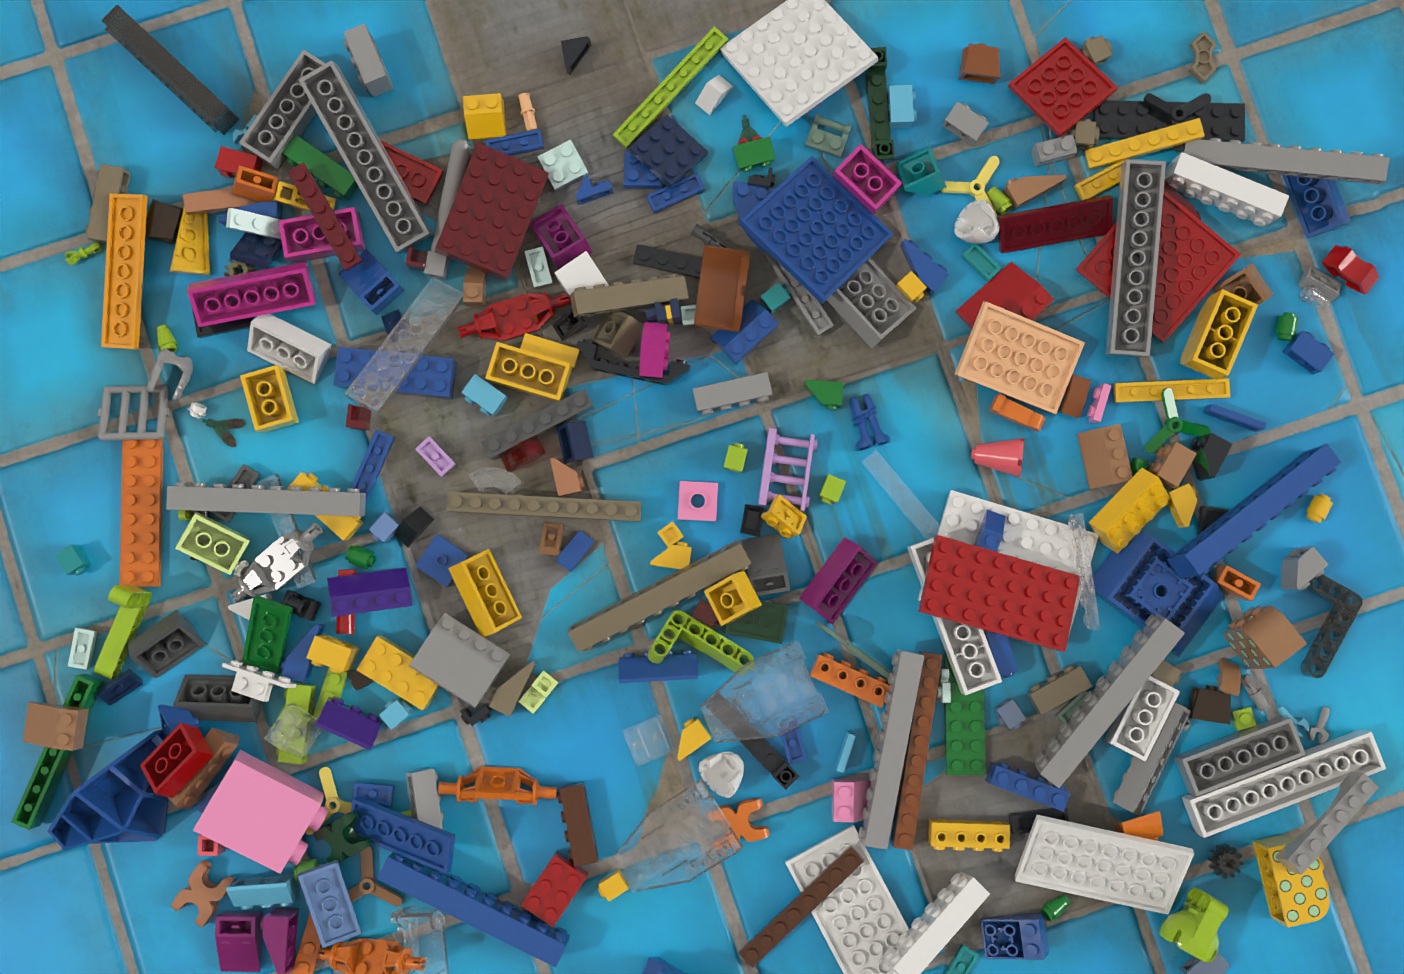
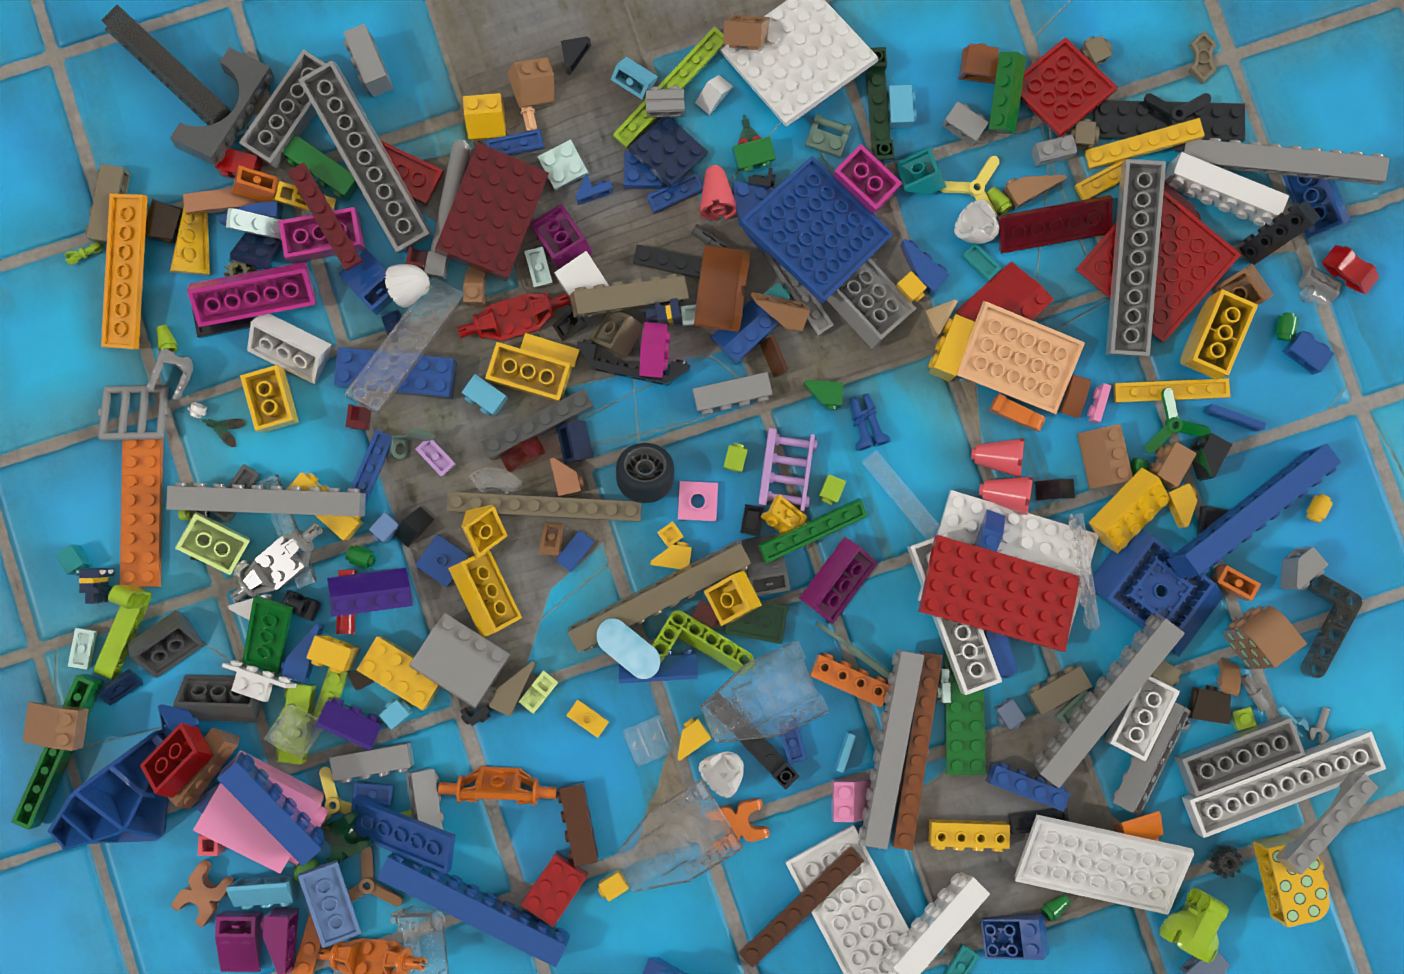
(95, 584): none -> dark blue hips
(213, 140): none -> dark grey arch
(272, 808): none -> blue brick
(373, 761): none -> light grey brick
(406, 283): none -> white hair
(412, 435): none -> sand green piece
(483, 529): none -> yellow slope
(532, 82): none -> medium nougat slope
(587, 718): none -> yellow plate
(628, 648): none -> medium azure sticker
(633, 77): none -> medium azure brick
(645, 472): none -> wheel
(665, 102): none -> light grey brick
(717, 195): none -> coral cone
(745, 31): none -> medium nougat slope
(774, 356): none -> reddish brown slope
(787, 312): none -> medium nougat slope
(812, 530): none -> green tile
(939, 315): none -> tan slope
(950, 348): none -> yellow brick
(1007, 92): none -> green brick
(1008, 493): none -> coral cone
(1054, 489): none -> black slope
(1280, 232): none -> black brick

